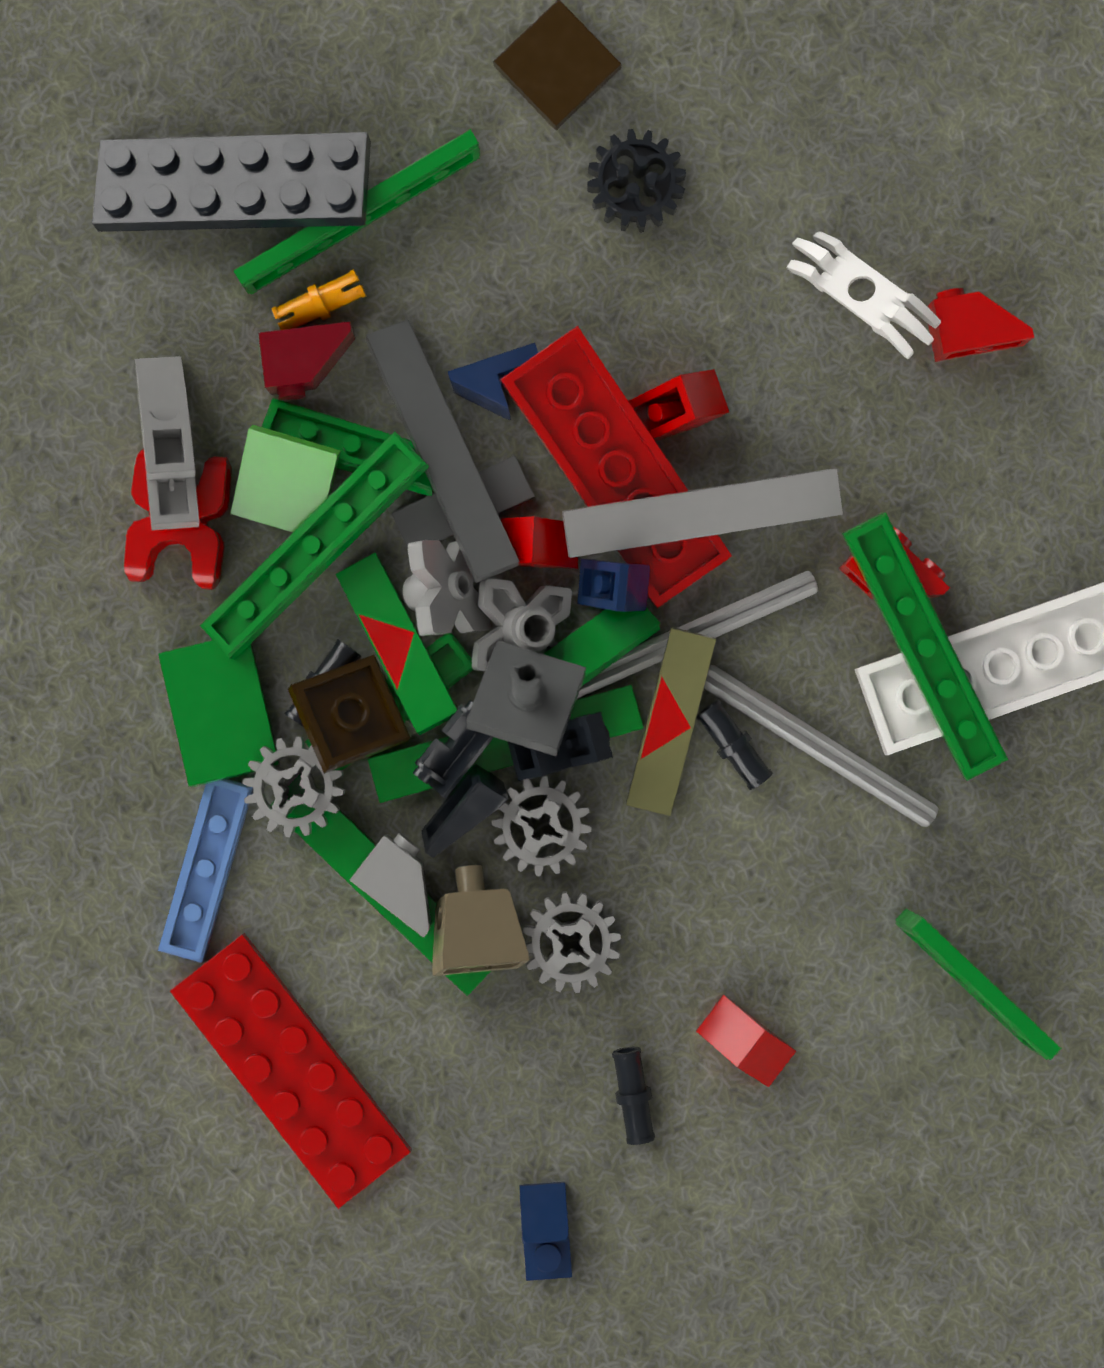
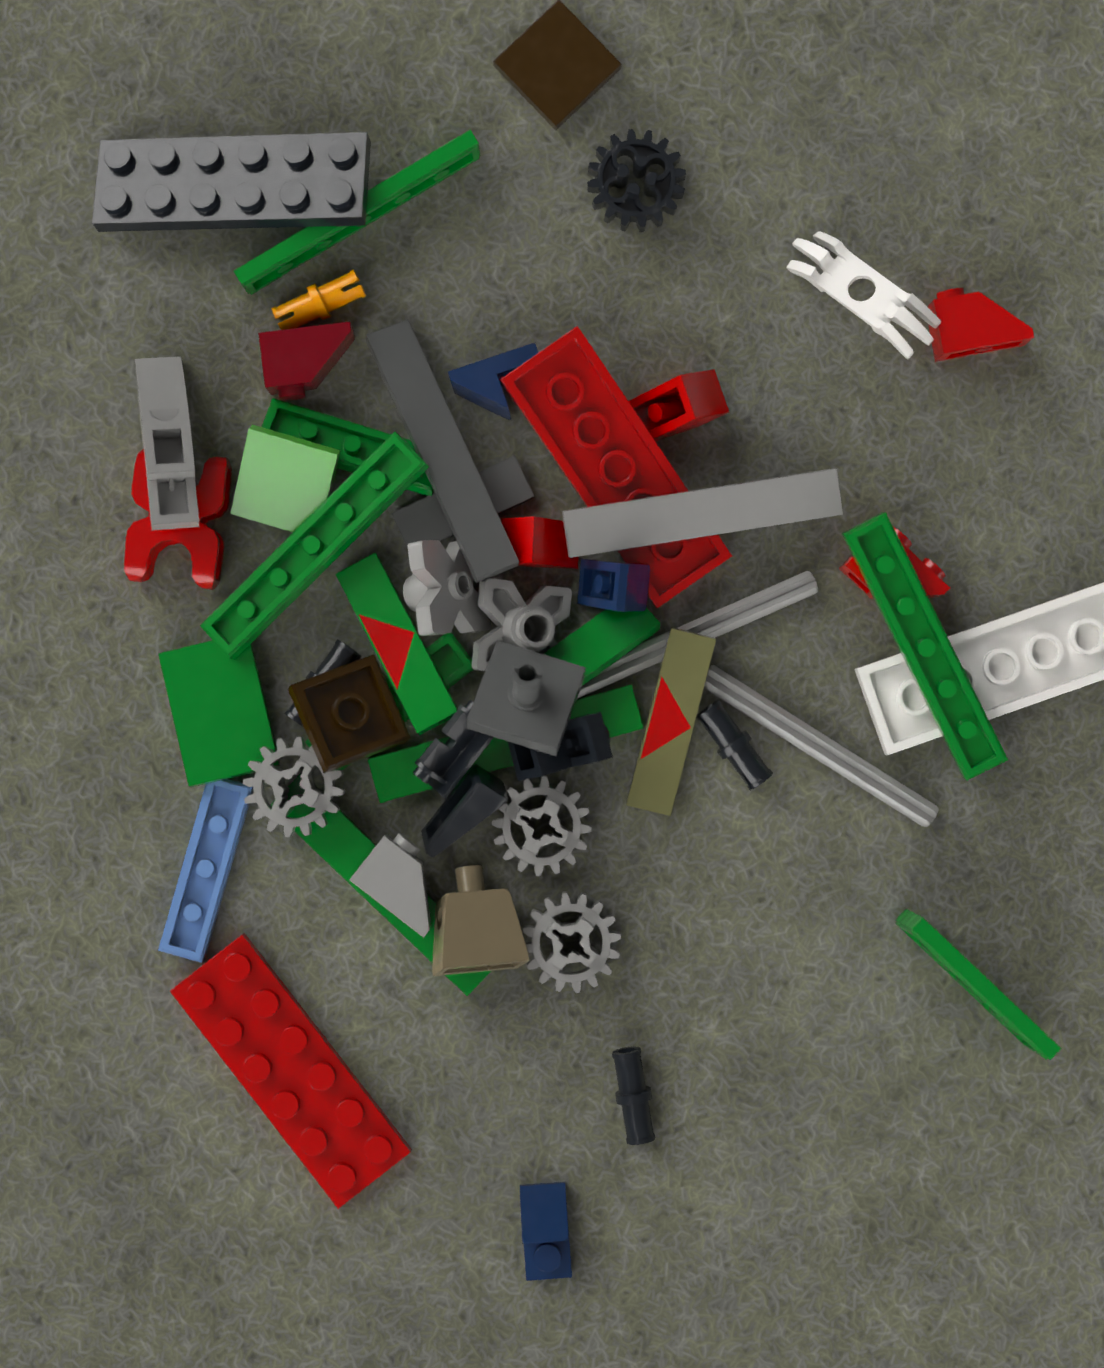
(745, 1041): red slope -> none

